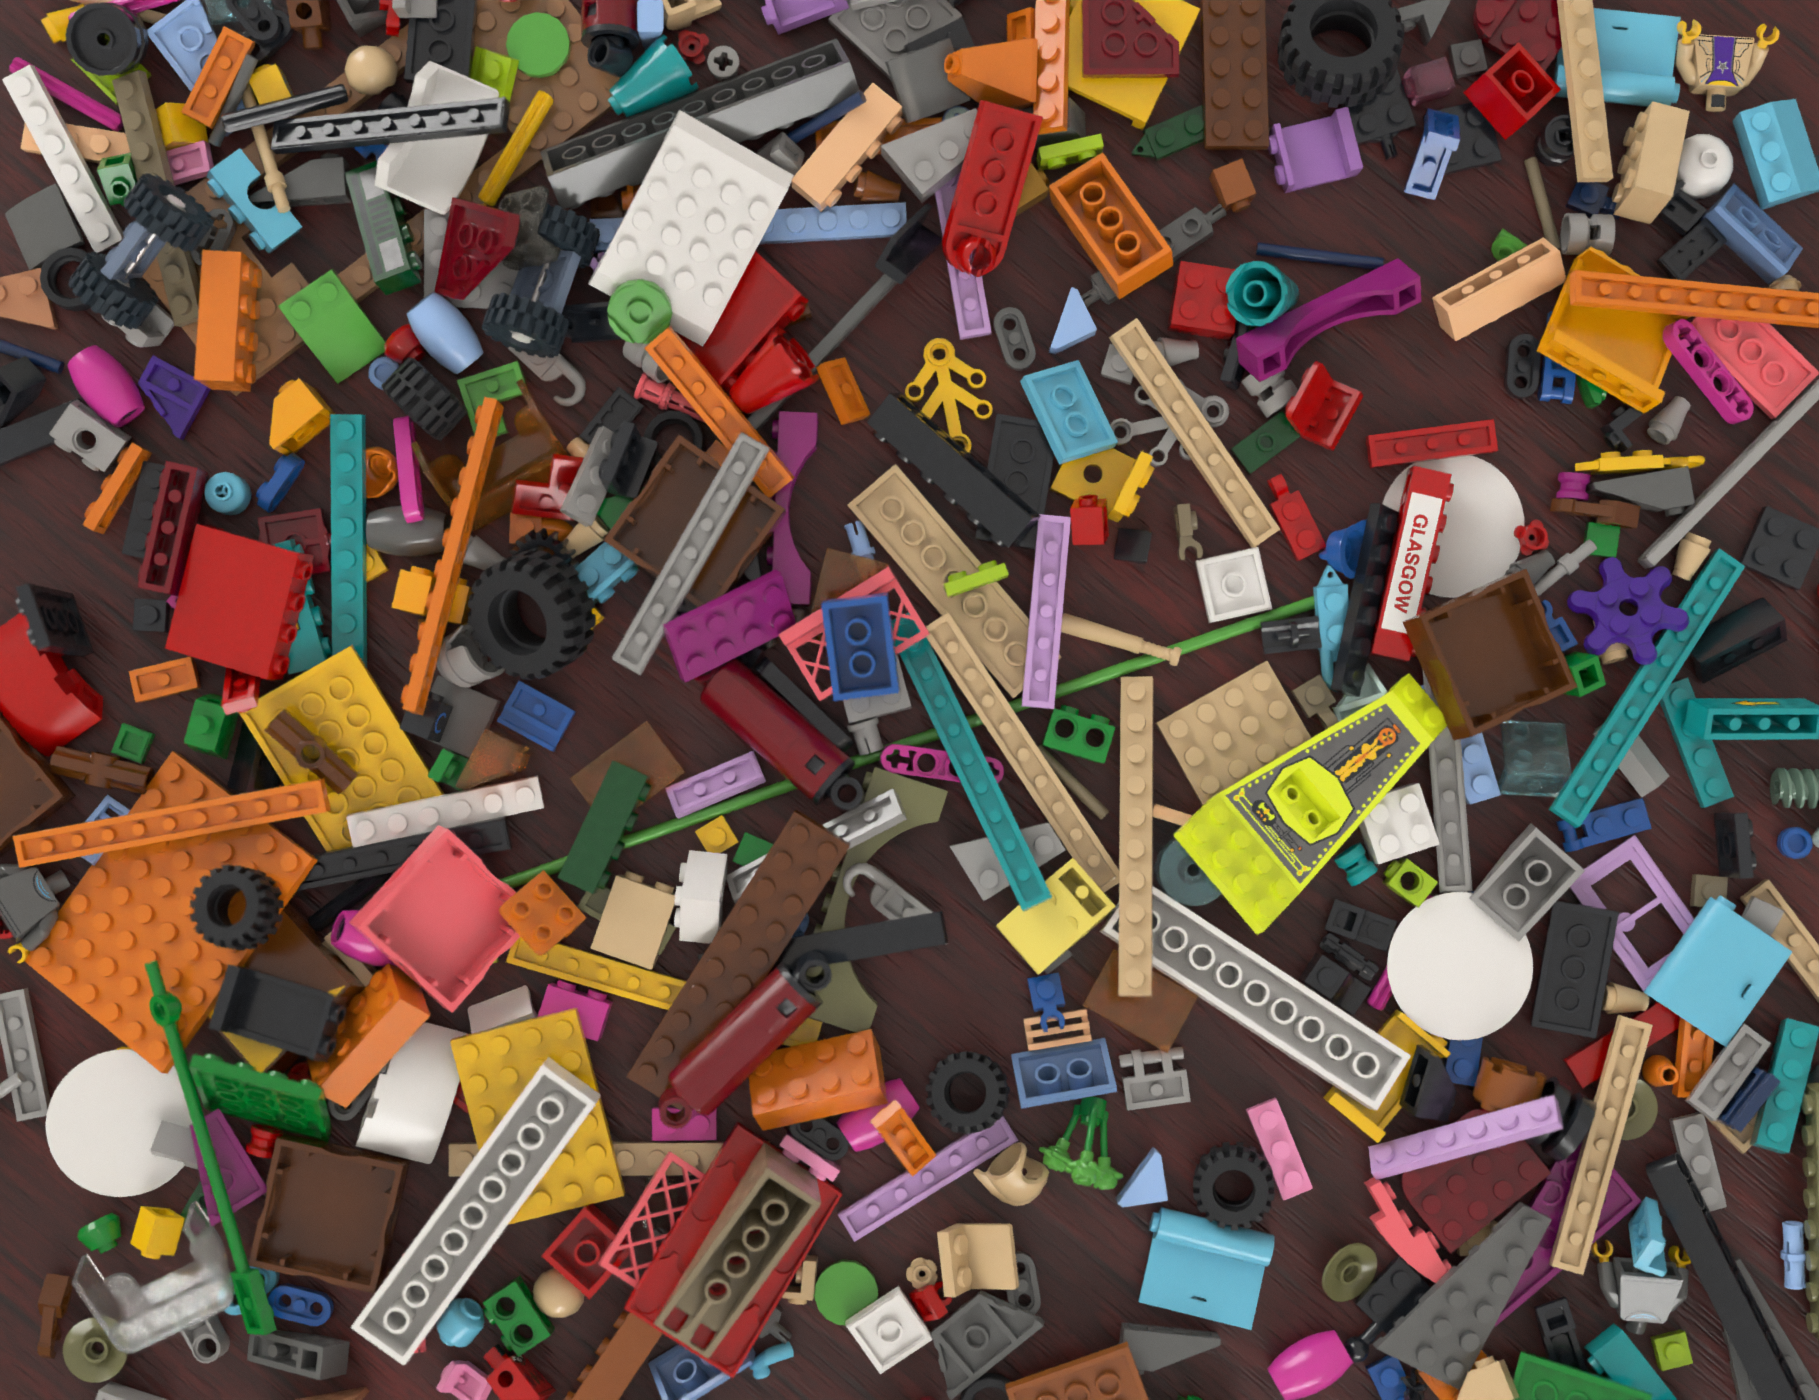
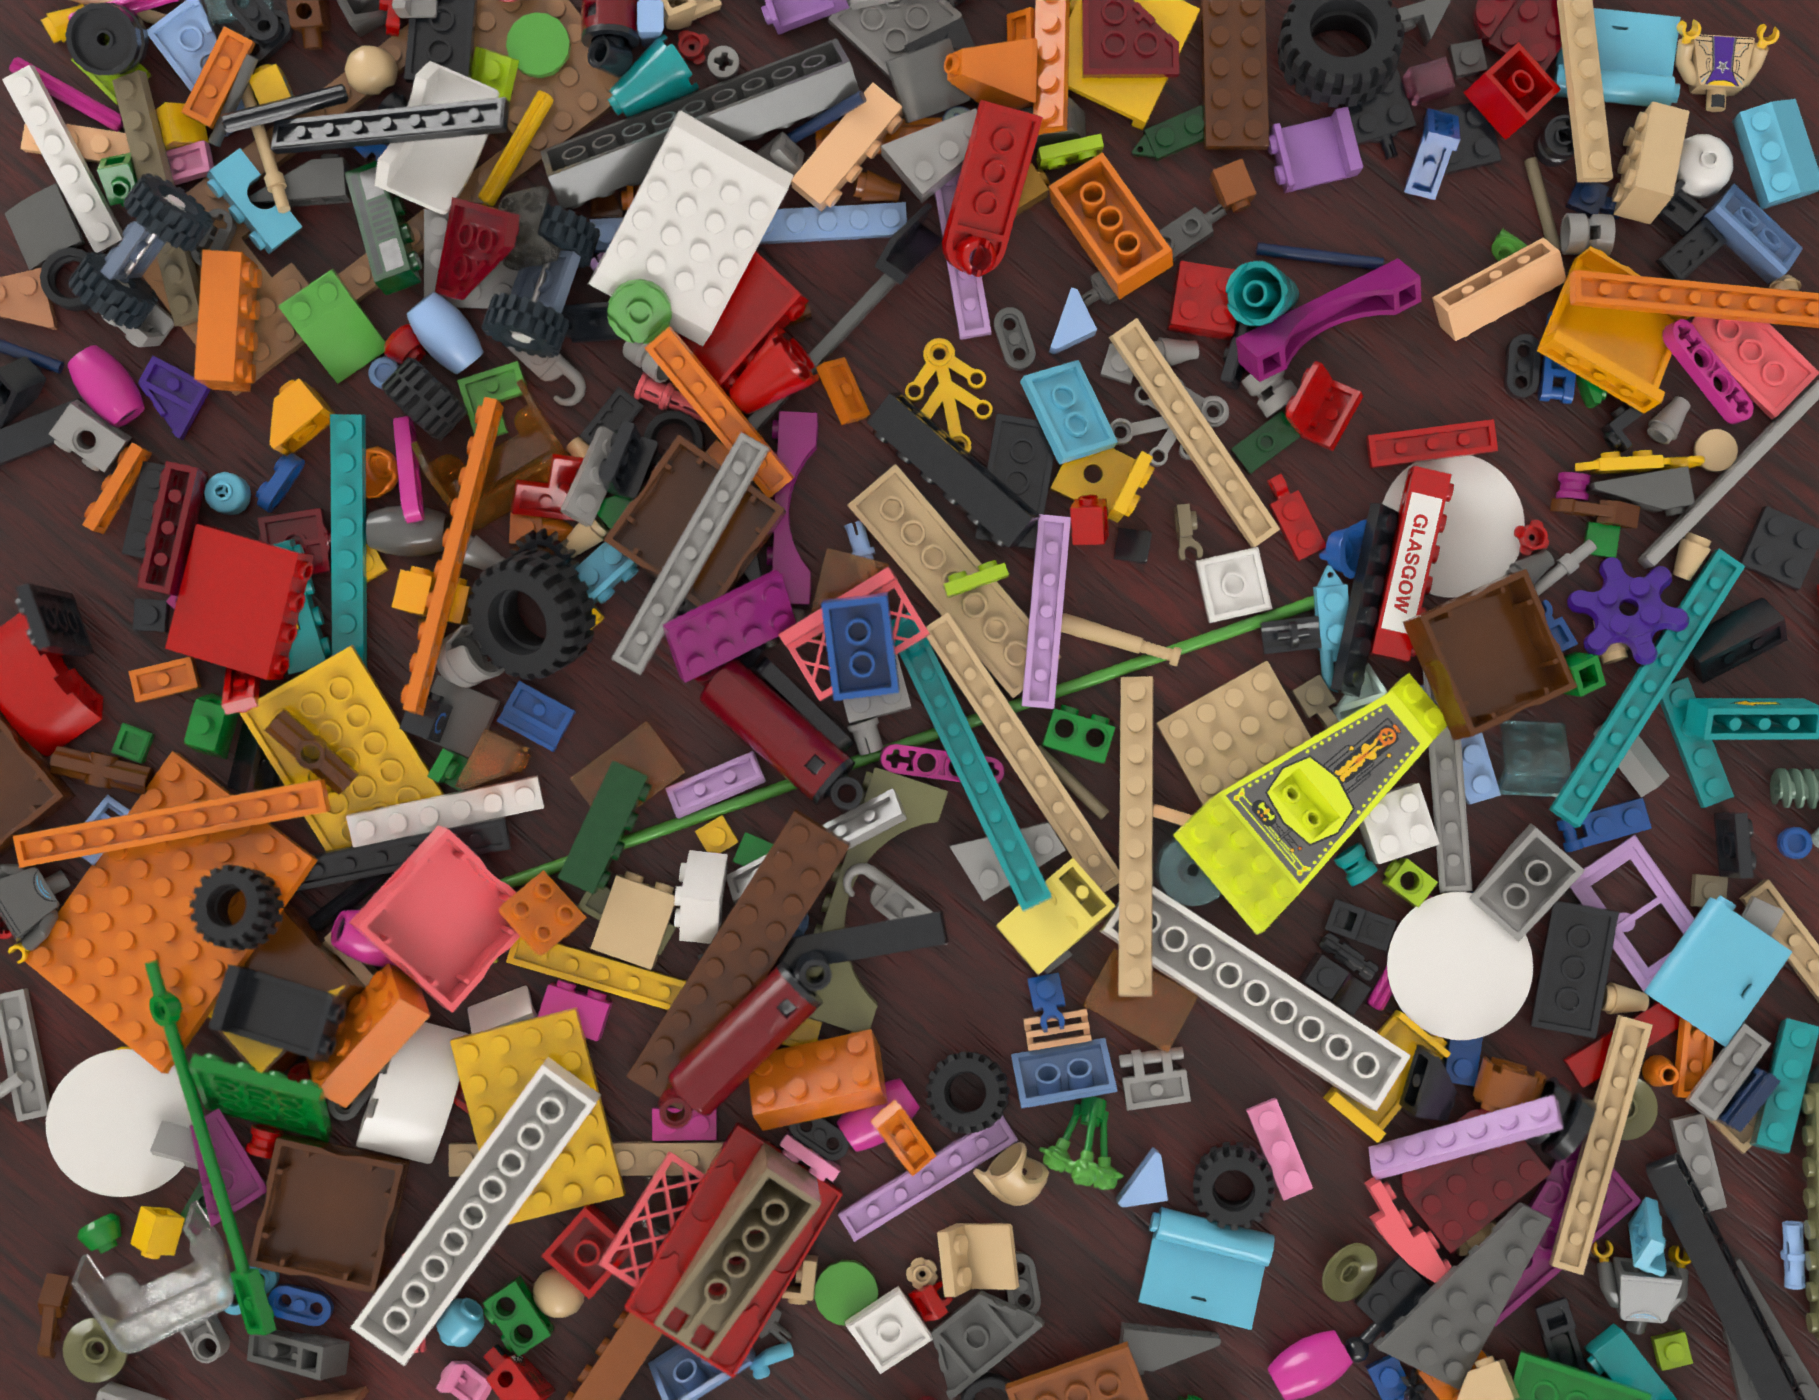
(1717, 448): none -> tan piece

